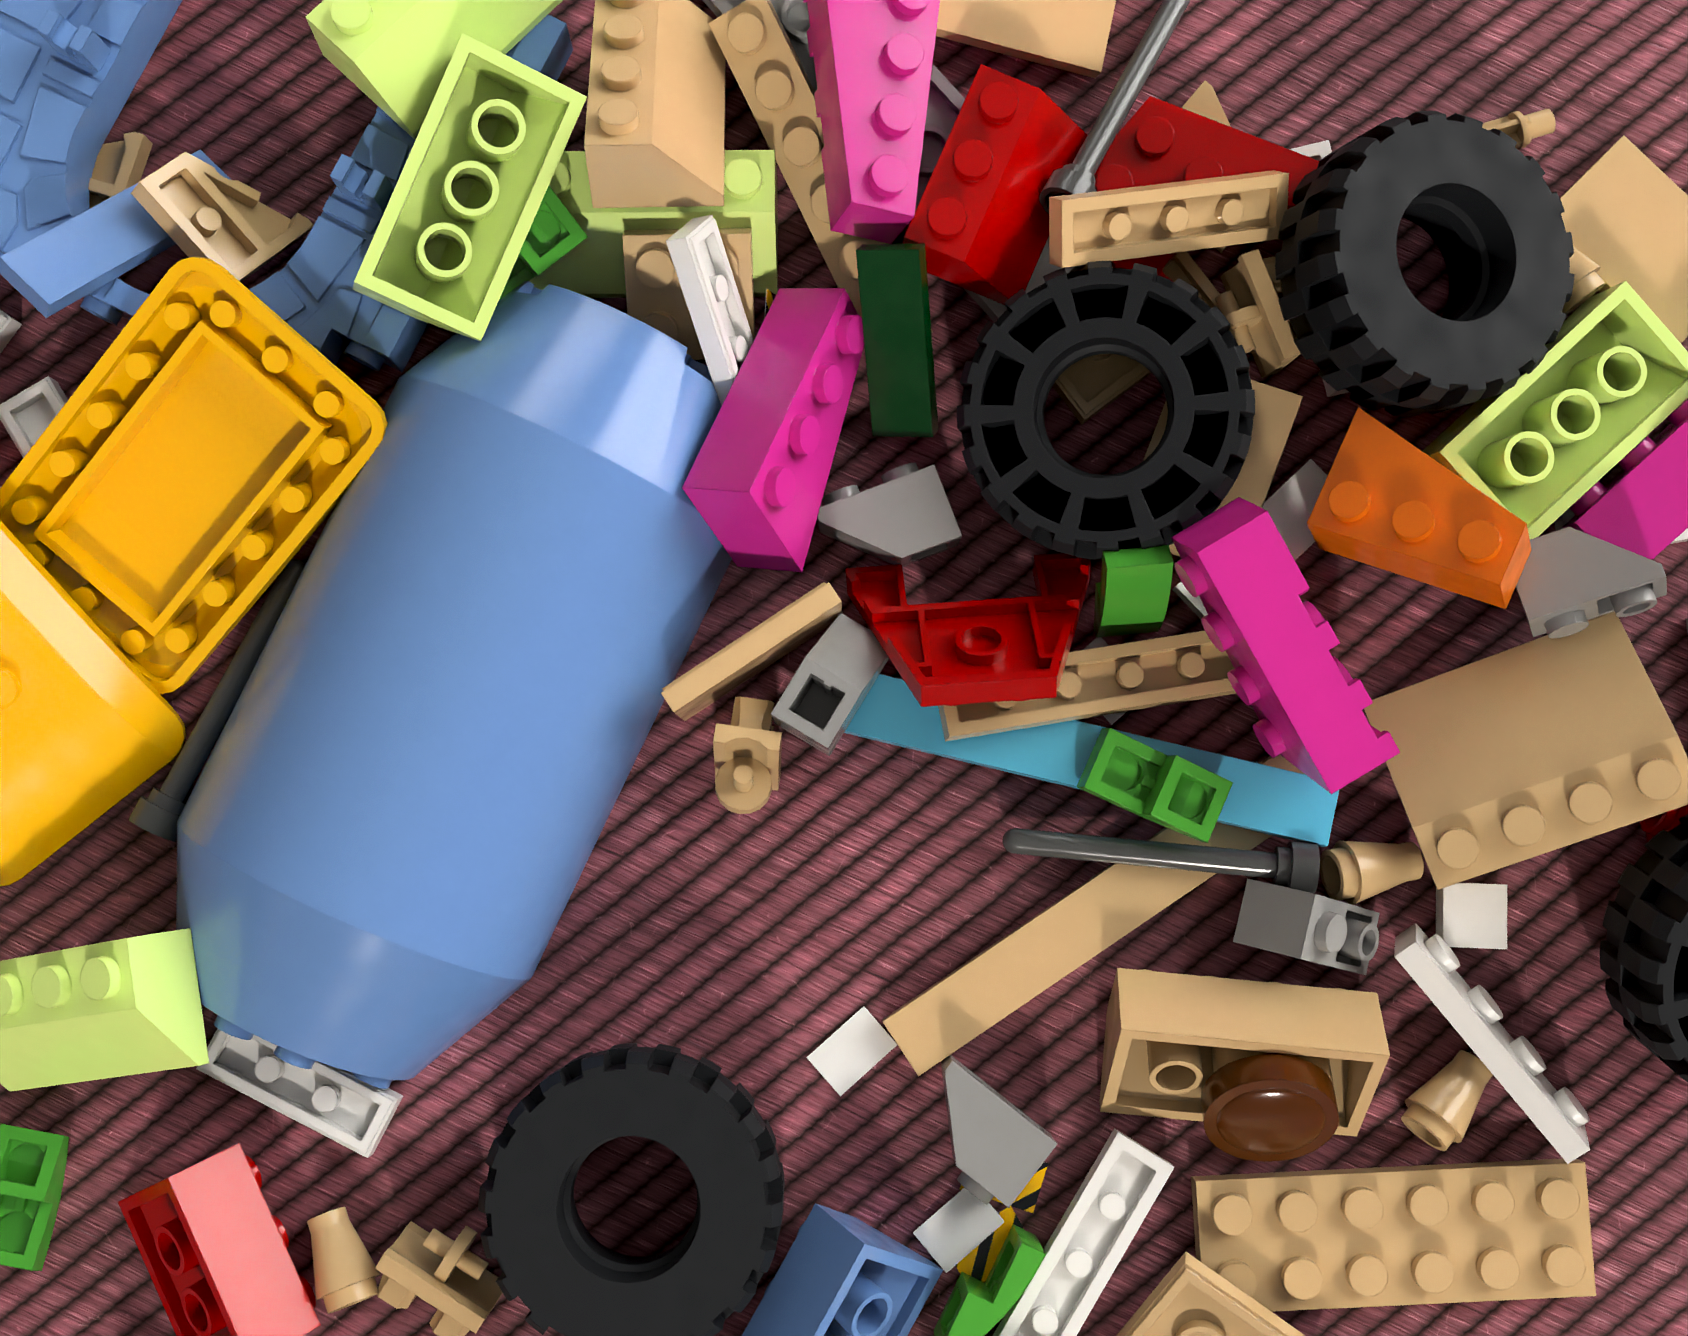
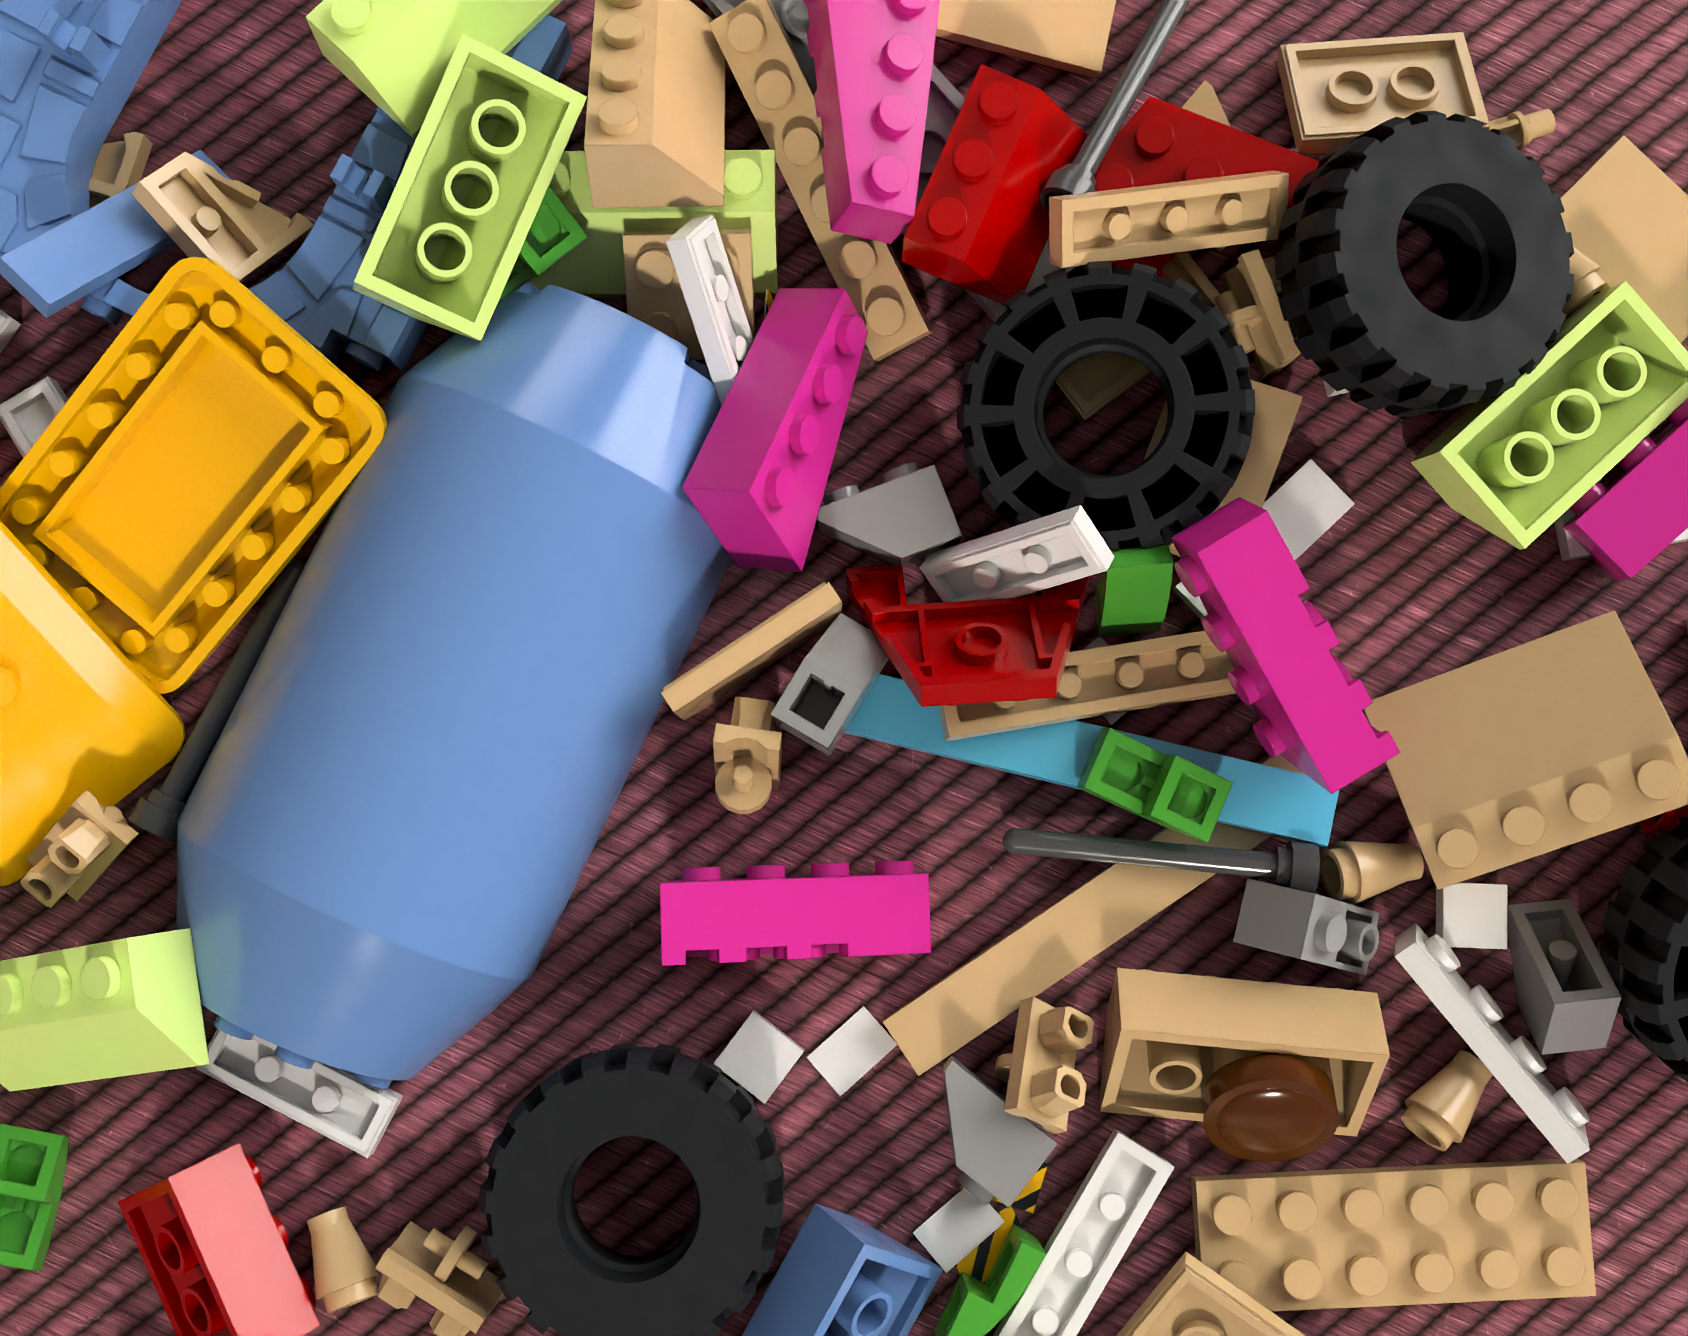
(77, 851): none -> tan hips
(759, 1056): none -> white tile
(795, 914): none -> dark pink wedge
(897, 339): dark green tile -> none
(1020, 559): none -> white tile
(1042, 1064): none -> tan hips
(1356, 84): none -> tan tile
(1416, 517): orange wedge -> none
(1560, 978): none -> light grey slope
(1582, 578): light grey slope -> none

